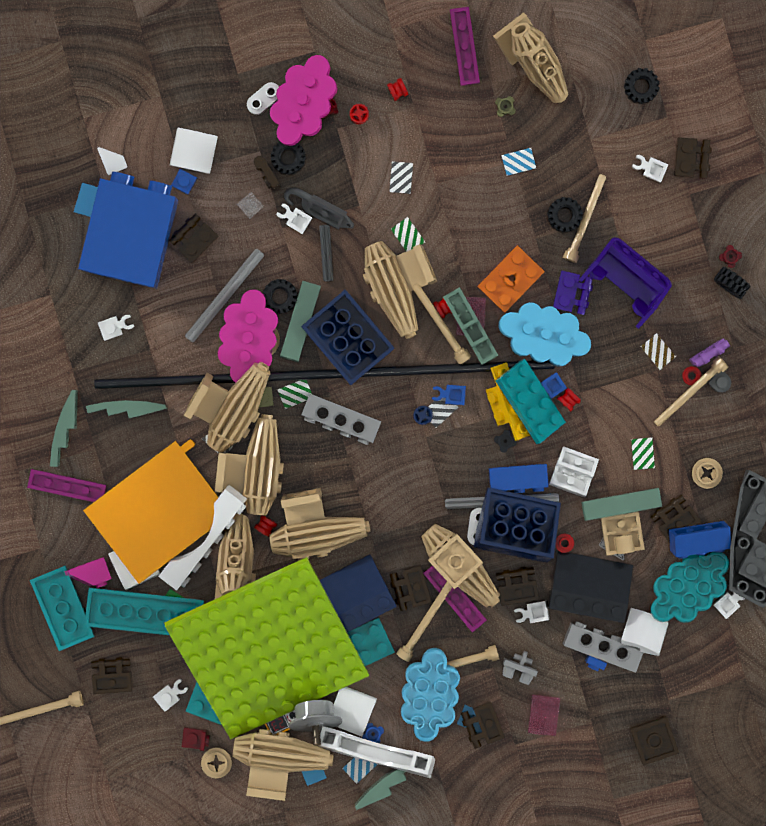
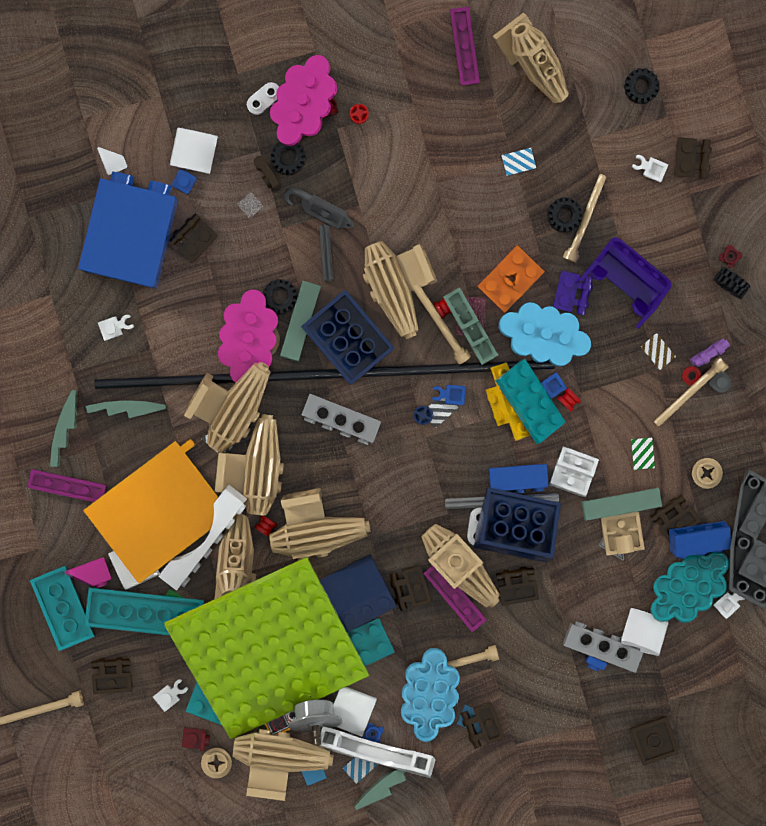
(86, 199): dark azure sticker -> none
(224, 295): light grey axle -> none
(267, 398): olive plate -> none
(294, 393): sticker -> none
(296, 220): white plate -> none
(397, 89): red wheel -> none
(401, 177): sticker -> none
(406, 651): tan piece -> none
(407, 234): sticker -> none
(500, 440): black plate -> none
(505, 101): olive plate -> none
(527, 672): light grey hips -> none
(536, 612): white plate -> none
(544, 715): clear pink plate -> none
(560, 538): red plate -> none
(590, 586): black slope -> none

